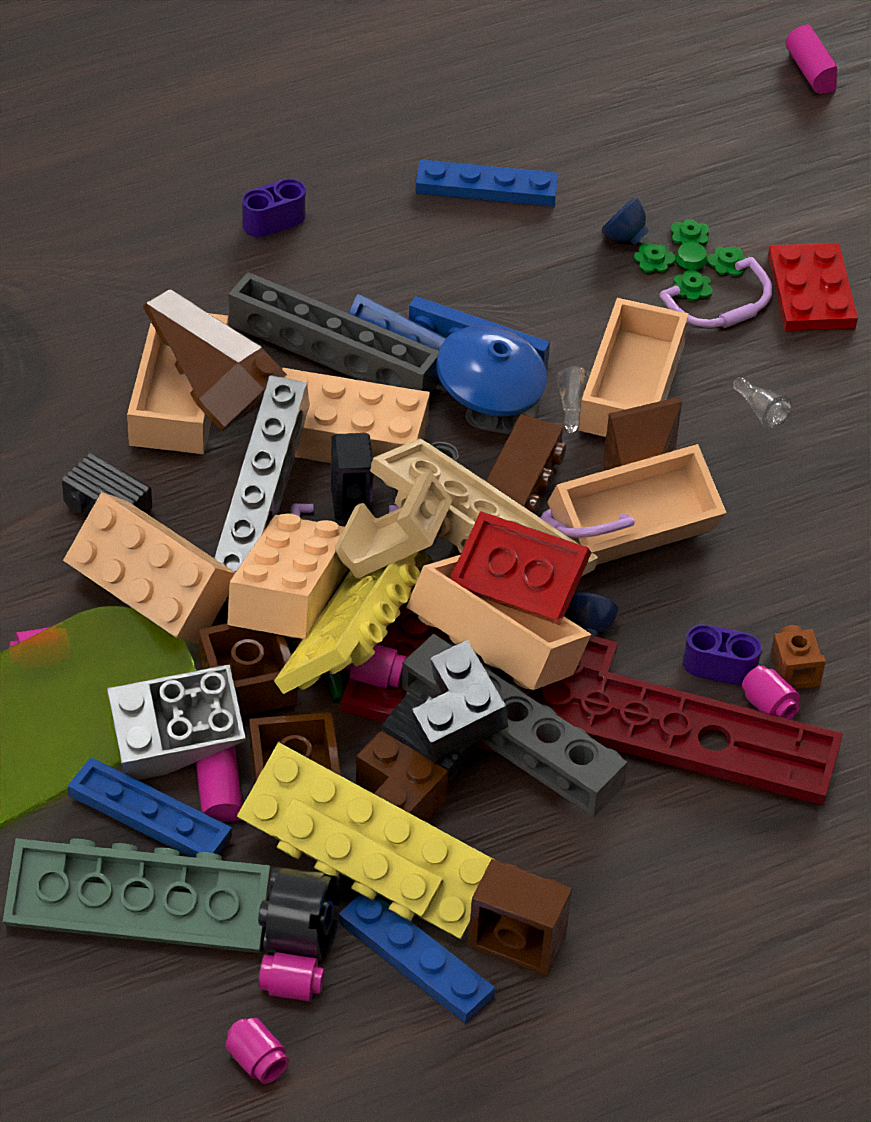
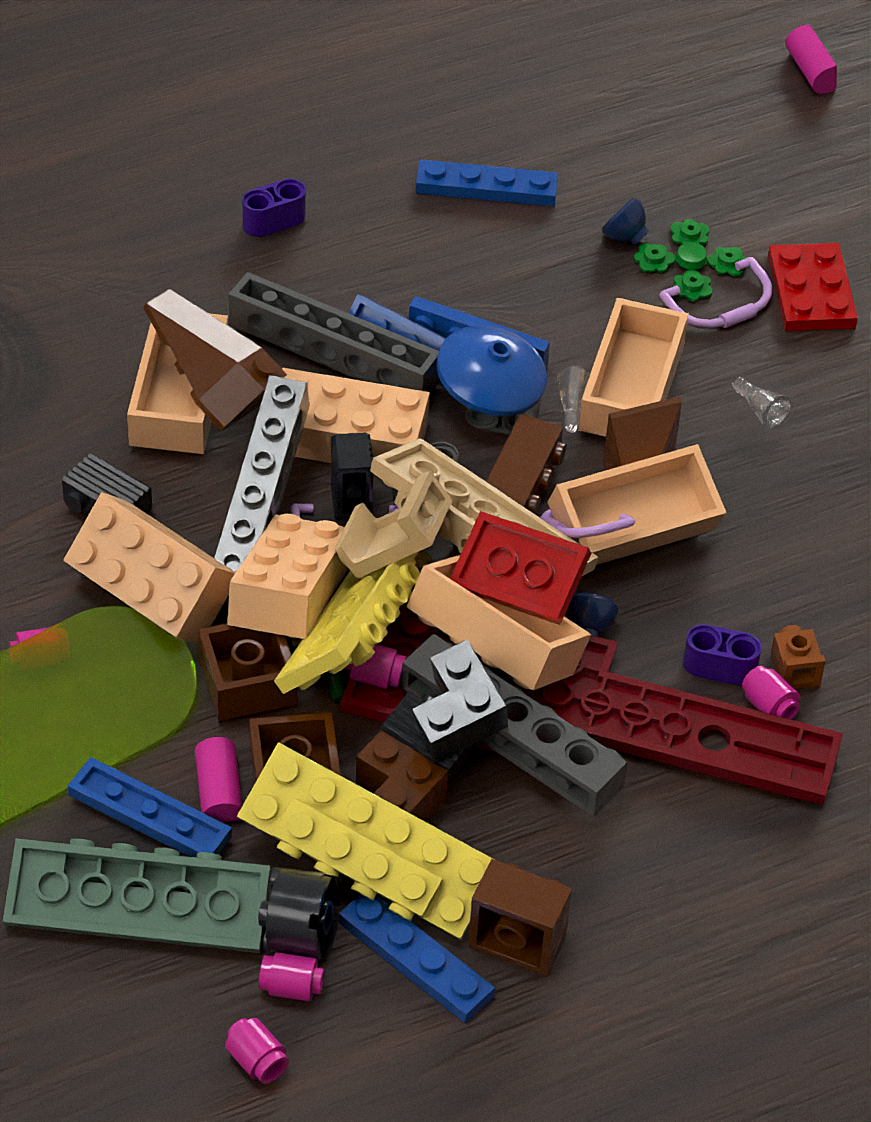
(175, 720): light grey slope -> none

